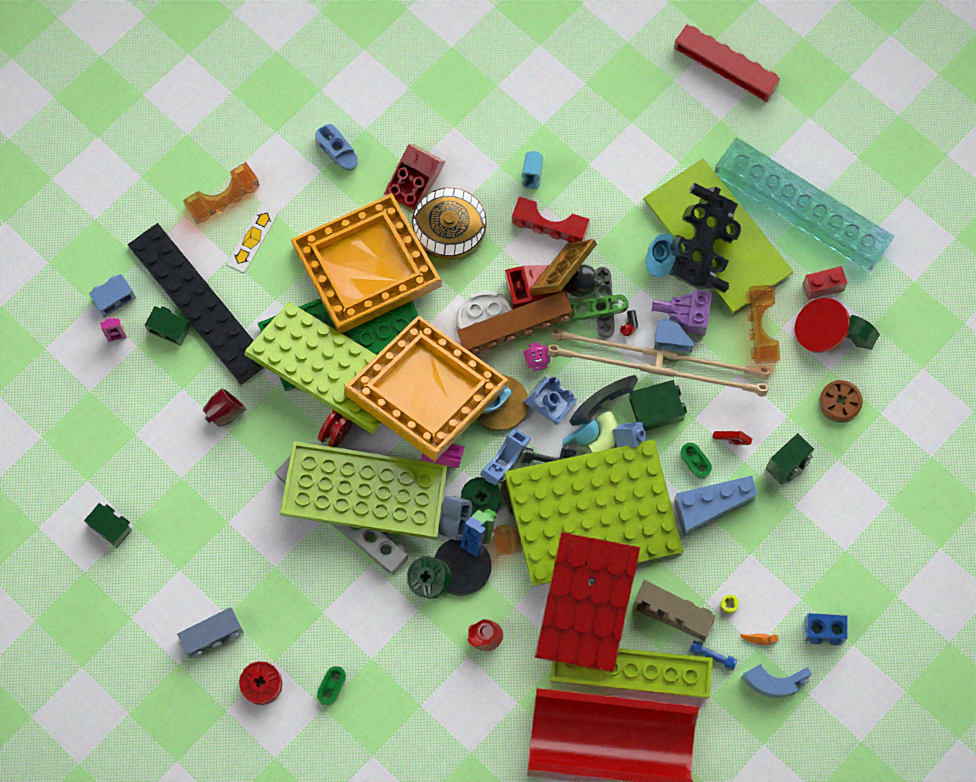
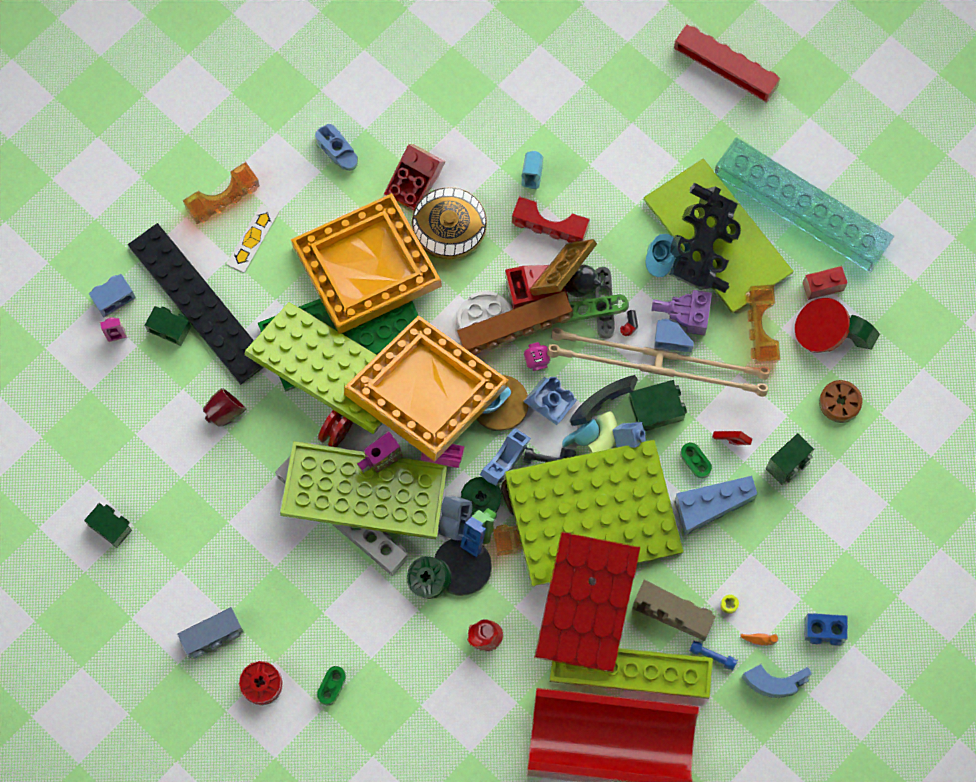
(381, 454): none -> magenta torso

